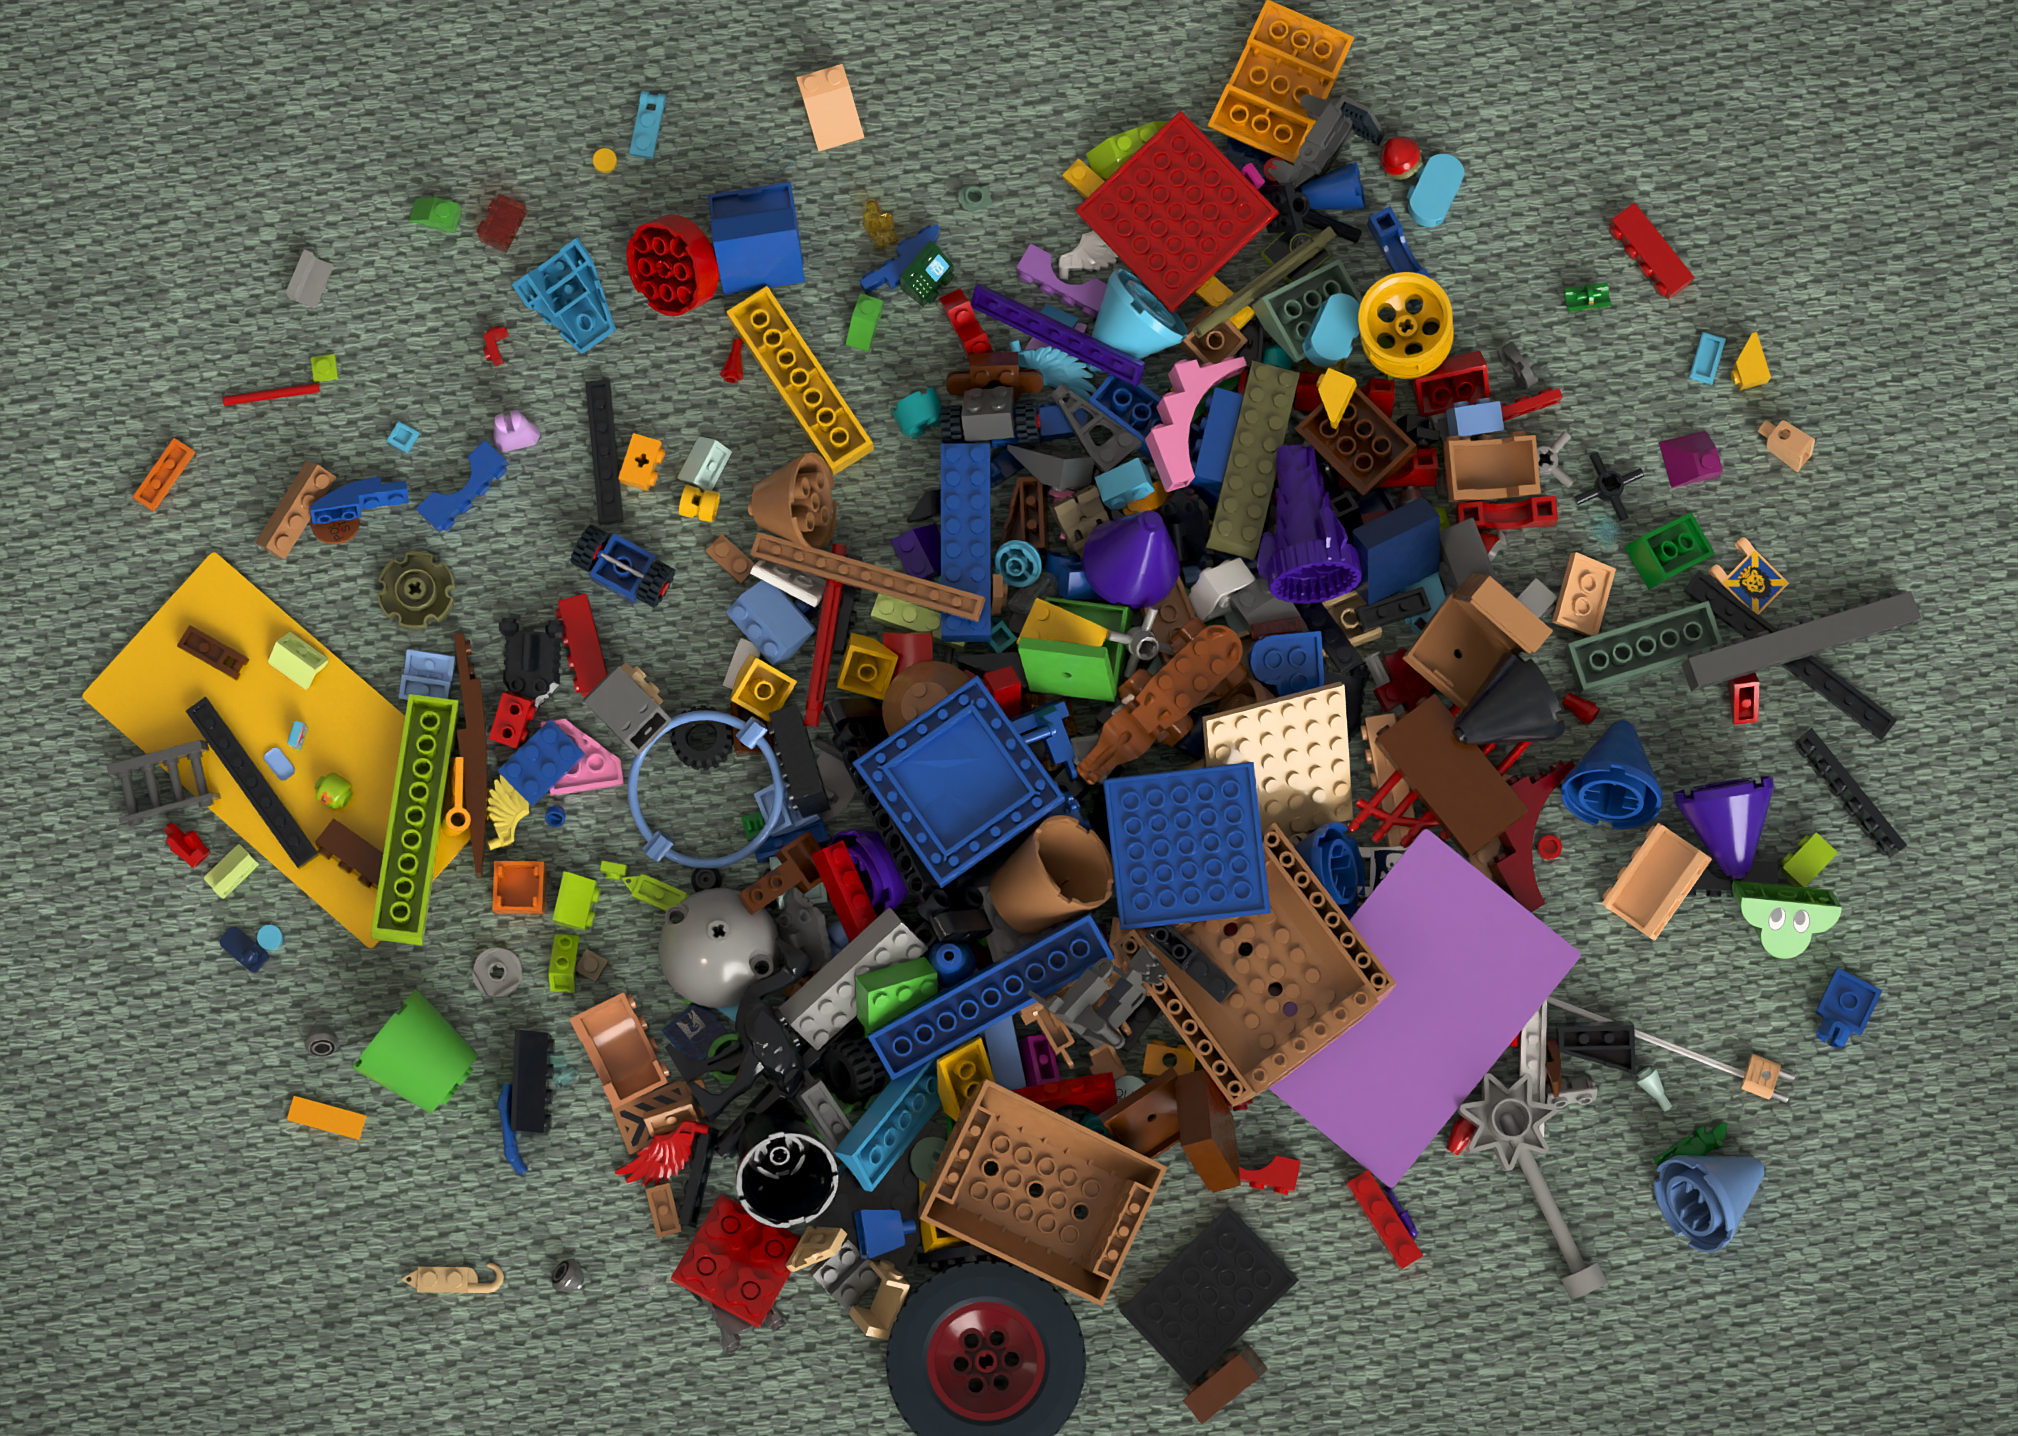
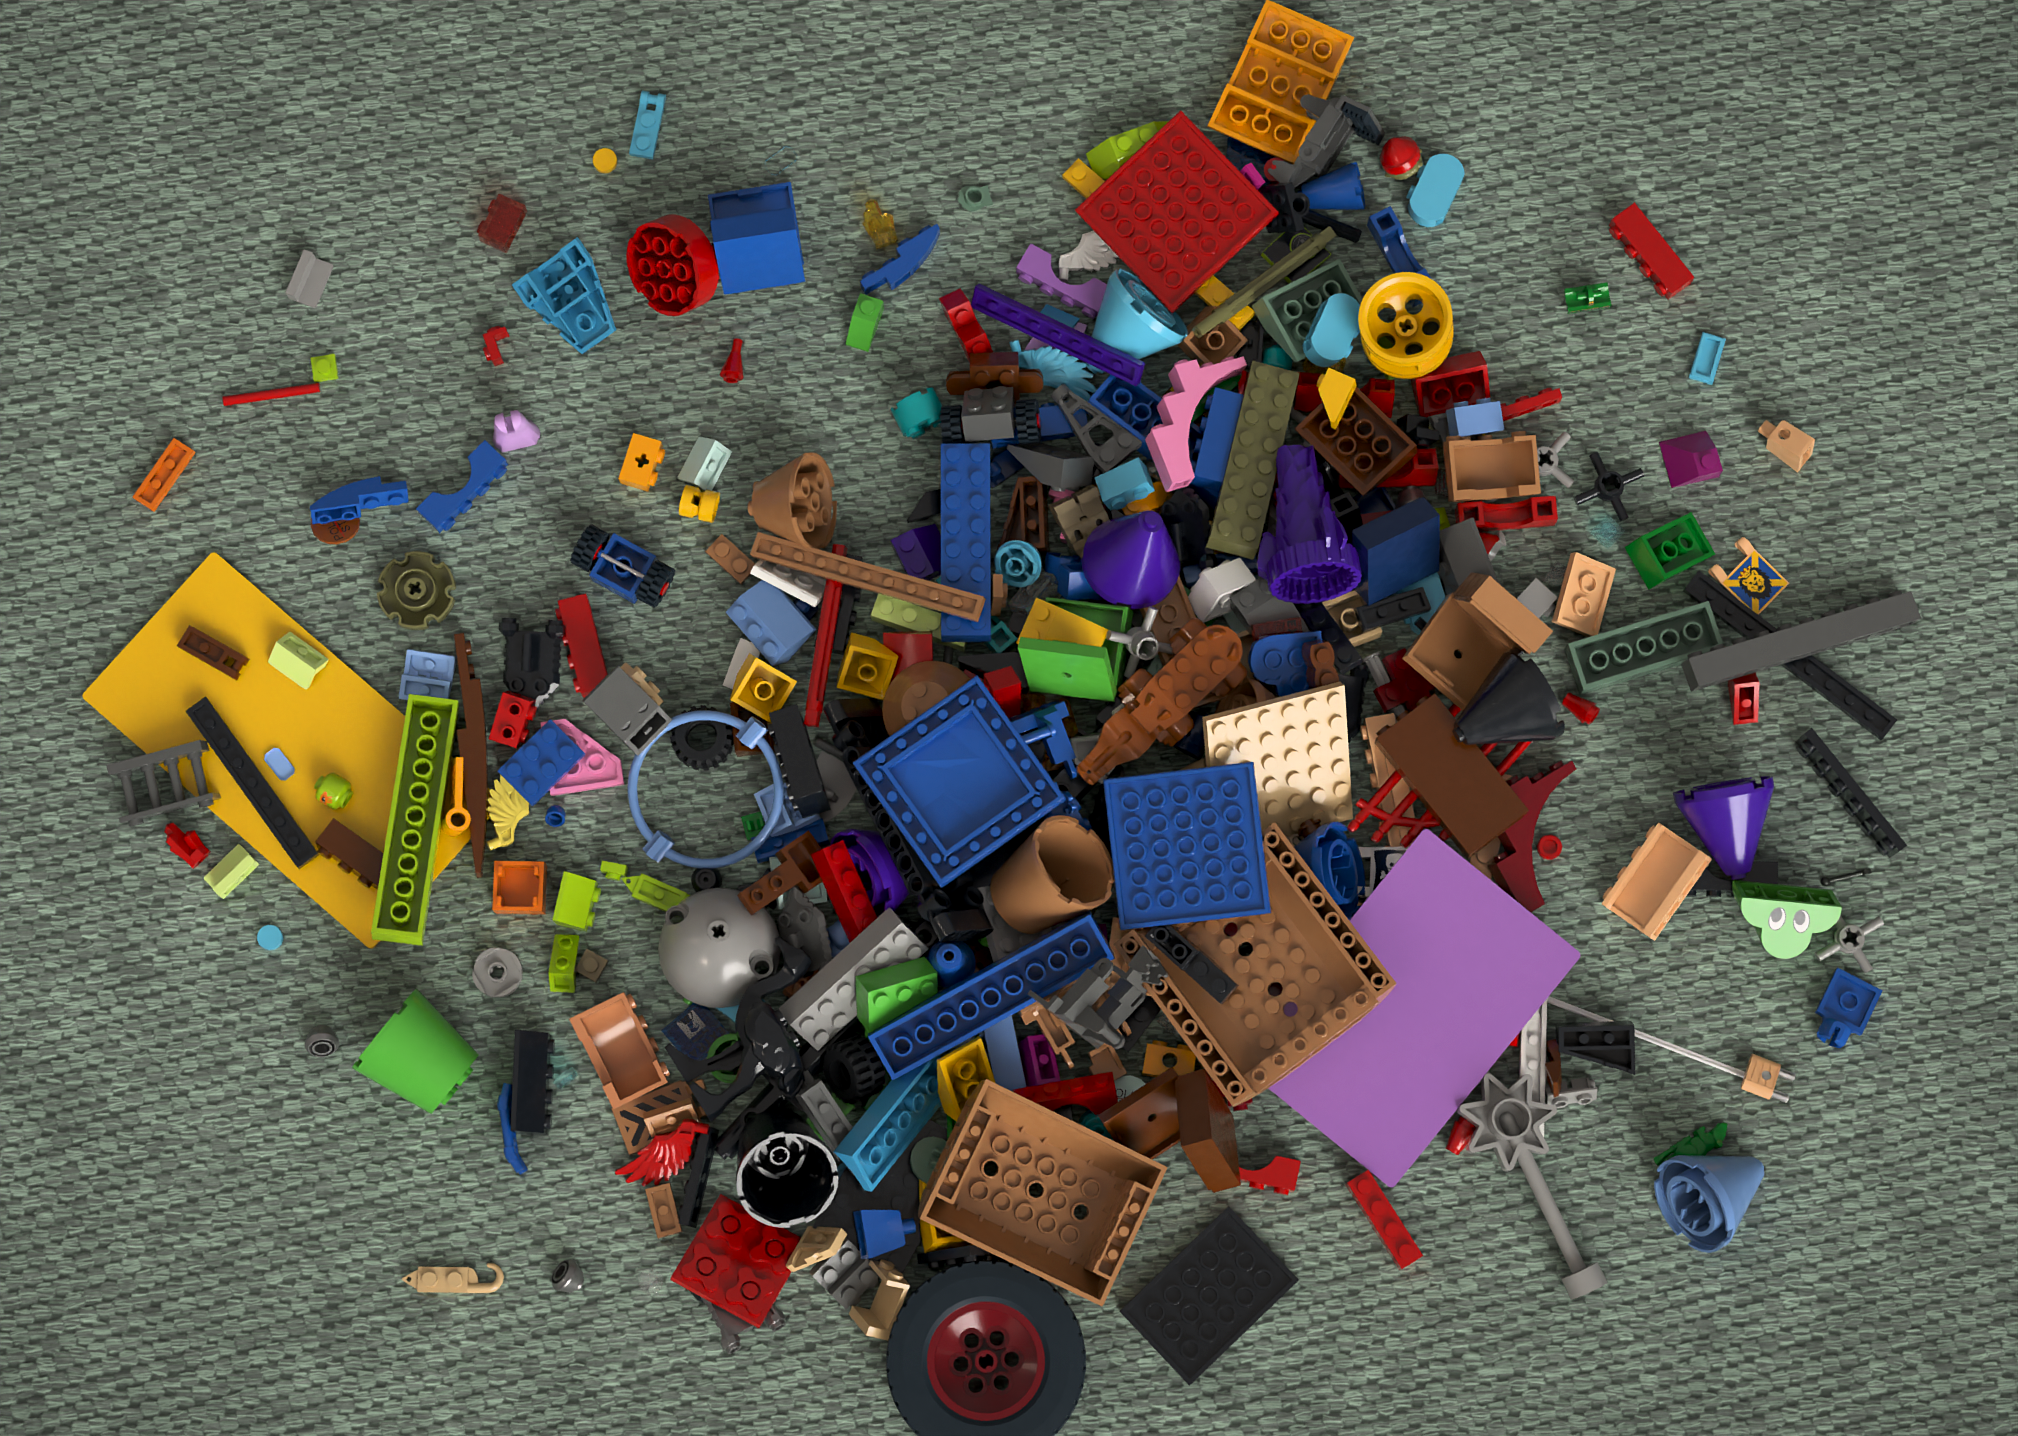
(244, 949): dark blue piece -> none
(294, 510): medium nougat brick -> none
(297, 735): medium azure tile -> none
(326, 1117): light orange tile -> none
(403, 437): medium azure tile -> none
(436, 213): bright green slope -> none
(604, 452): black plate -> none
(800, 380): yellow brick -> none
(830, 107): light nougat slope -> none
(927, 275): dark green slope -> none
(1224, 1383): reddish brown wedge -> none
(1308, 827): none -> reddish brown plate
(1319, 659): none -> reddish brown brick
(1403, 1215): dark purple piece -> none
(1518, 365): dark grey plate -> none
(1614, 781): blue cone -> none
(1651, 1083): light aqua cone -> none
(1751, 365): yellow slope -> none
(1808, 860): lime brick -> none
(1825, 881): none -> pearl dark grey hinge
(1858, 934): none -> light grey bar

